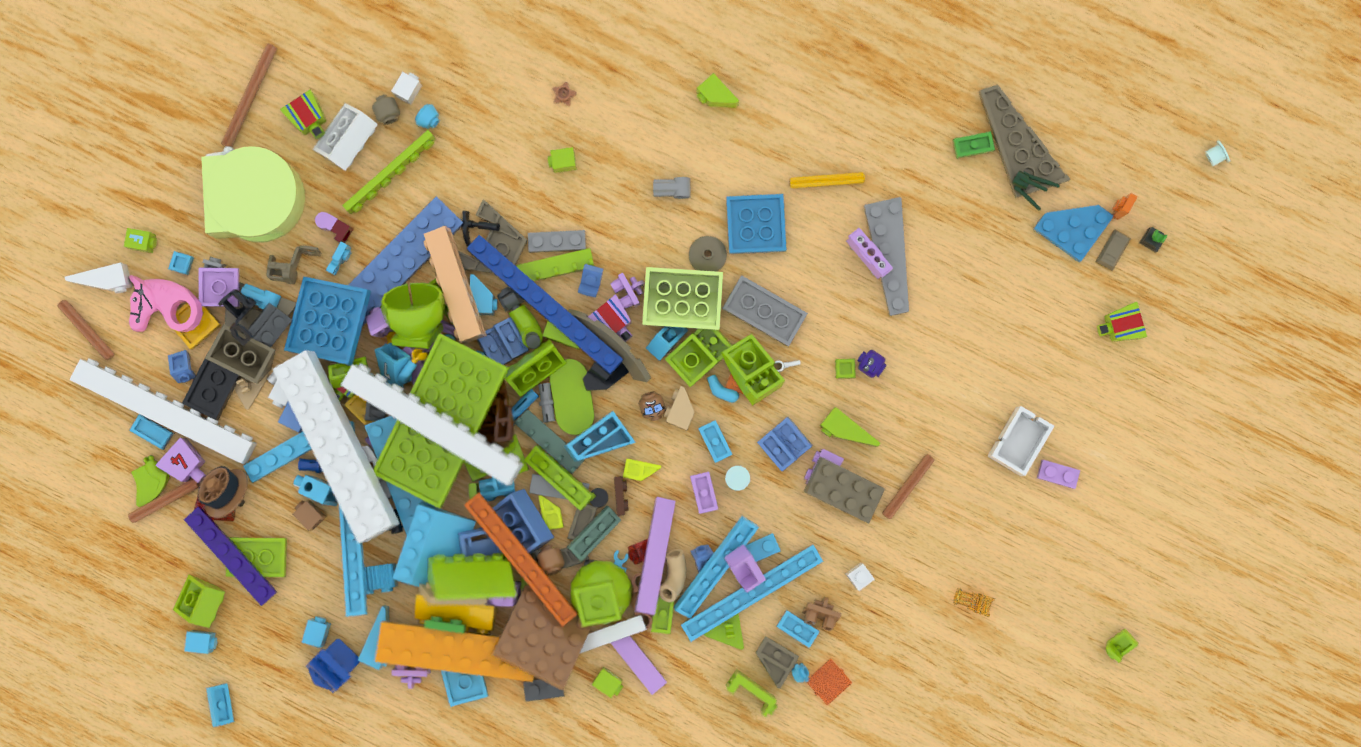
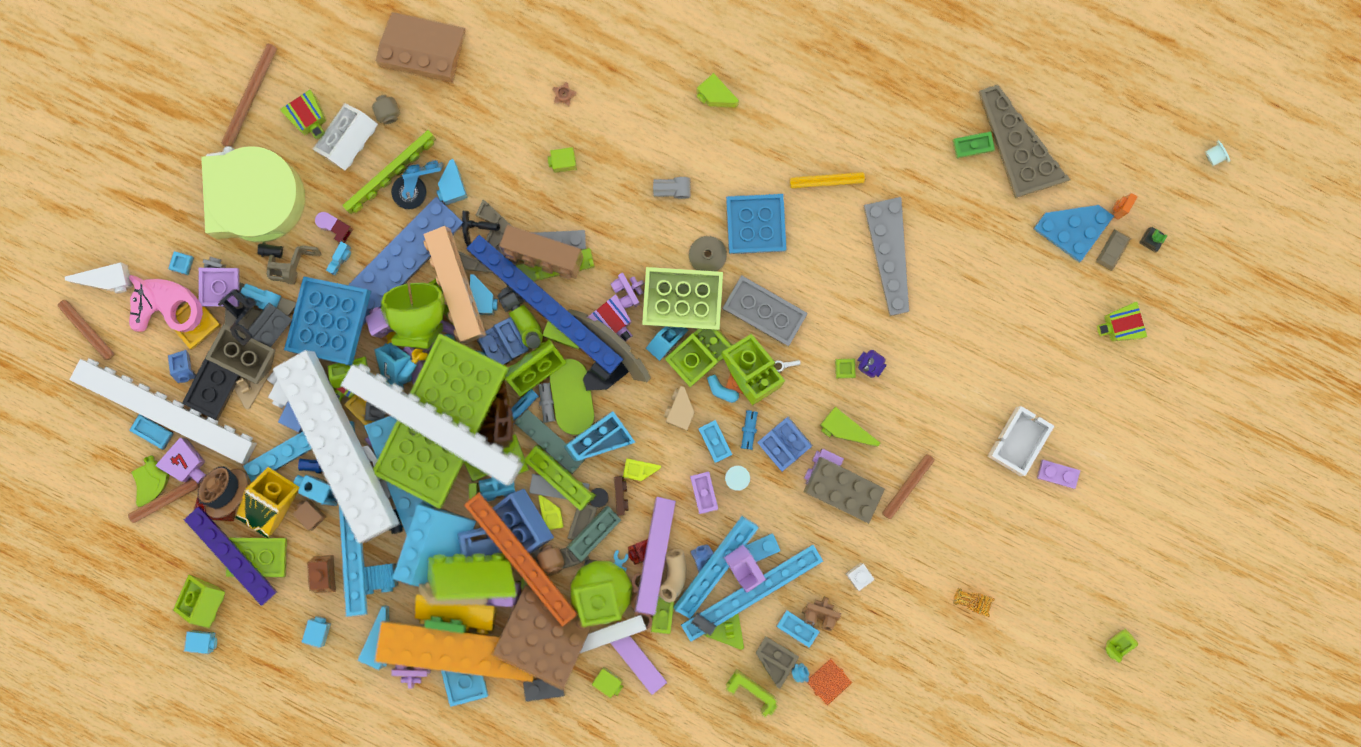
(140, 240): lime brick -> none
(220, 705): medium azure plate -> none
(266, 502): none -> yellow slope
(267, 250): none -> black pin
(321, 574): none -> dark orange torso
(332, 666): blue piece -> none
(407, 87): white brick -> none
(409, 189): none -> plate
(420, 47): none -> medium nougat slope
(427, 117): medium azure cone -> none
(451, 185): none -> medium azure slope
(541, 252): none -> medium nougat brick
(590, 280): medium blue bracket -> none
(652, 406): medium nougat head -> none
(704, 624): none -> dark grey pin
(749, 430): none -> dark azure pin
(876, 262): lavender piece -> none
(1023, 179): dark green plant -> none

